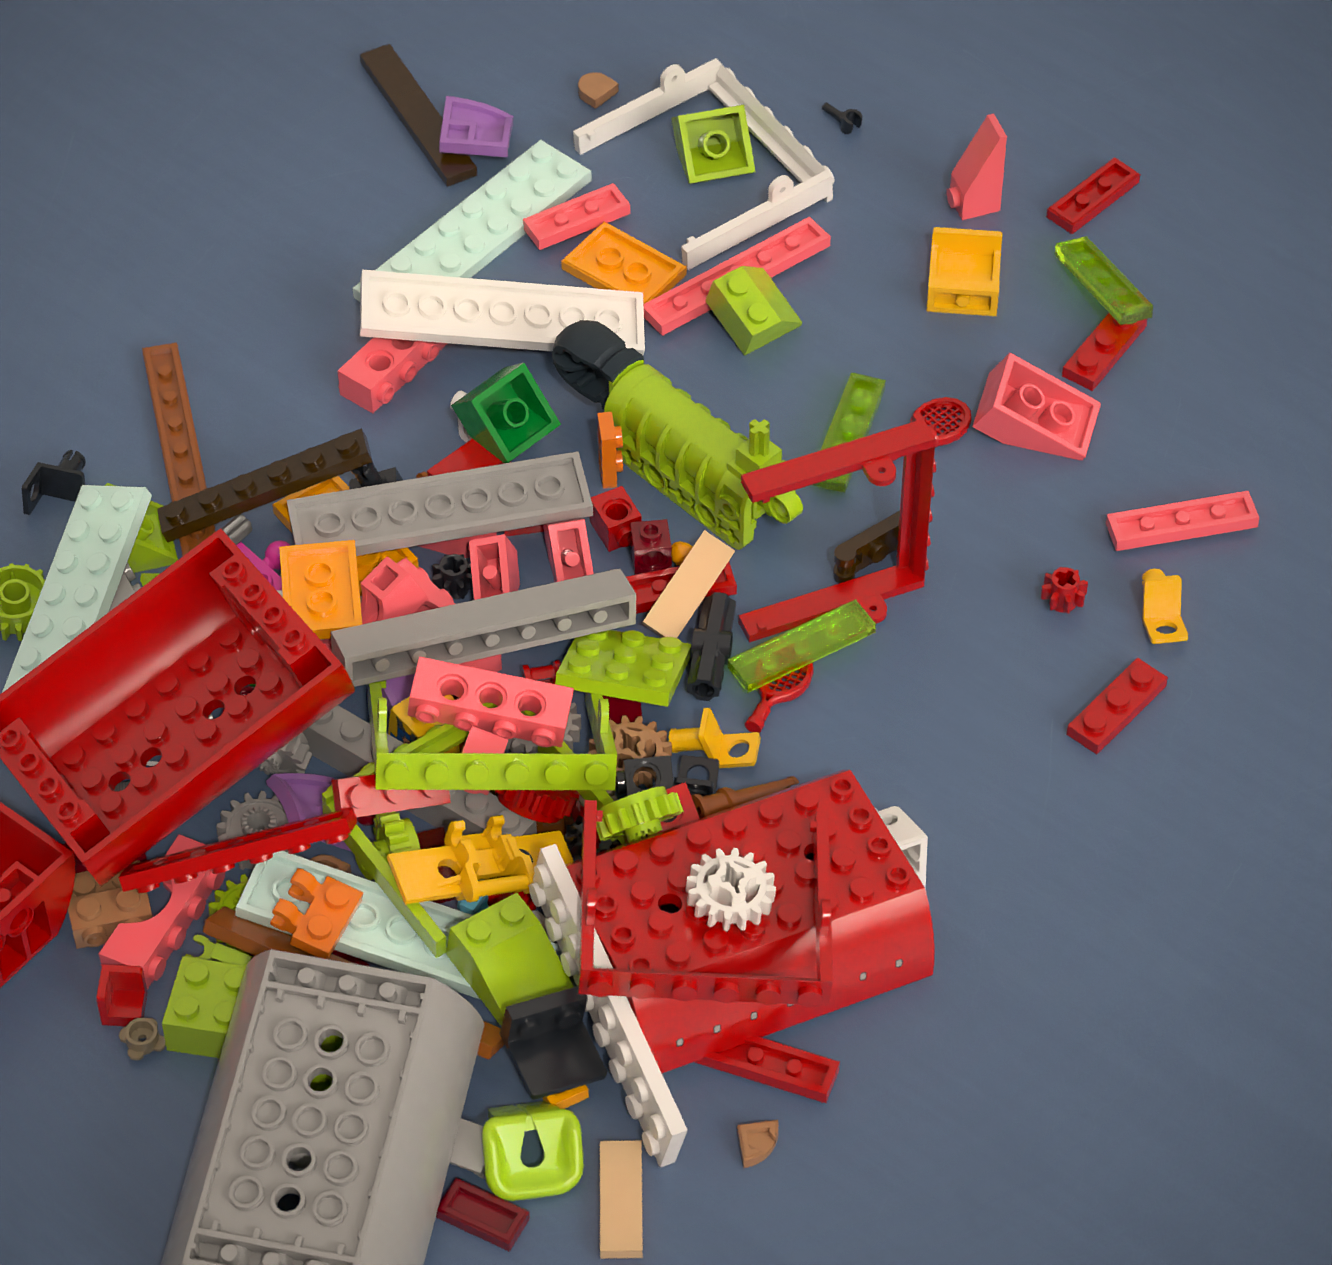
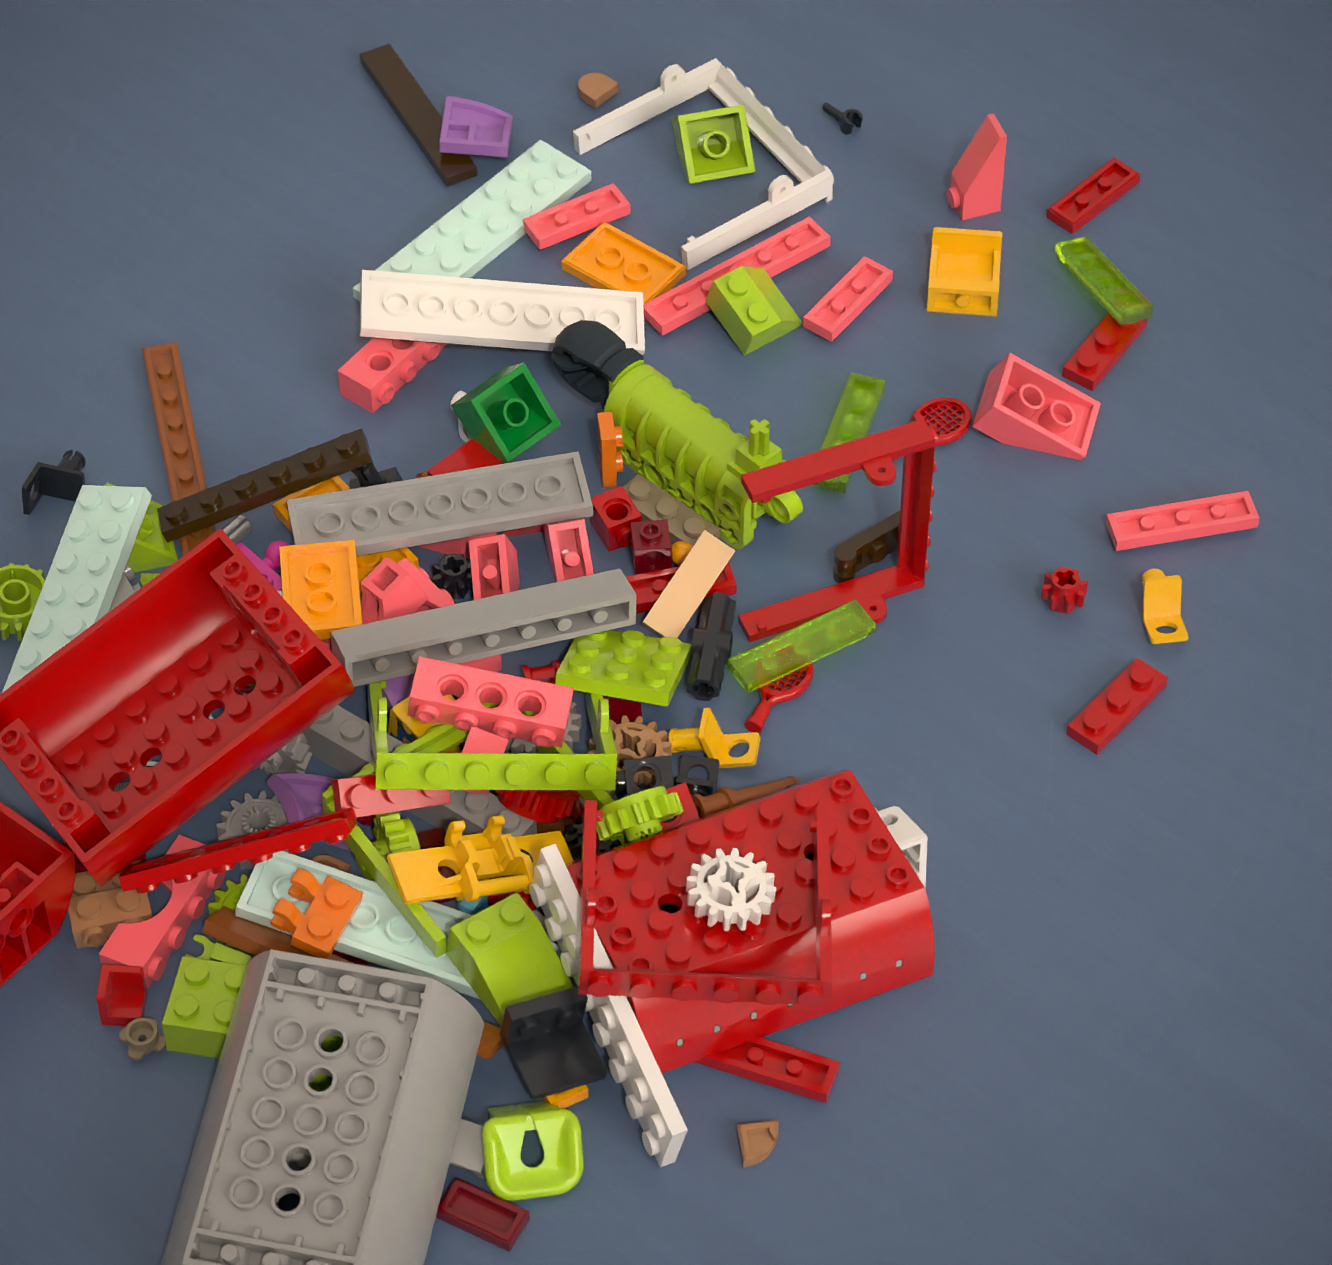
(621, 1199): tan tile -> none
(657, 504): none -> dark tan plate
(848, 298): none -> coral plate

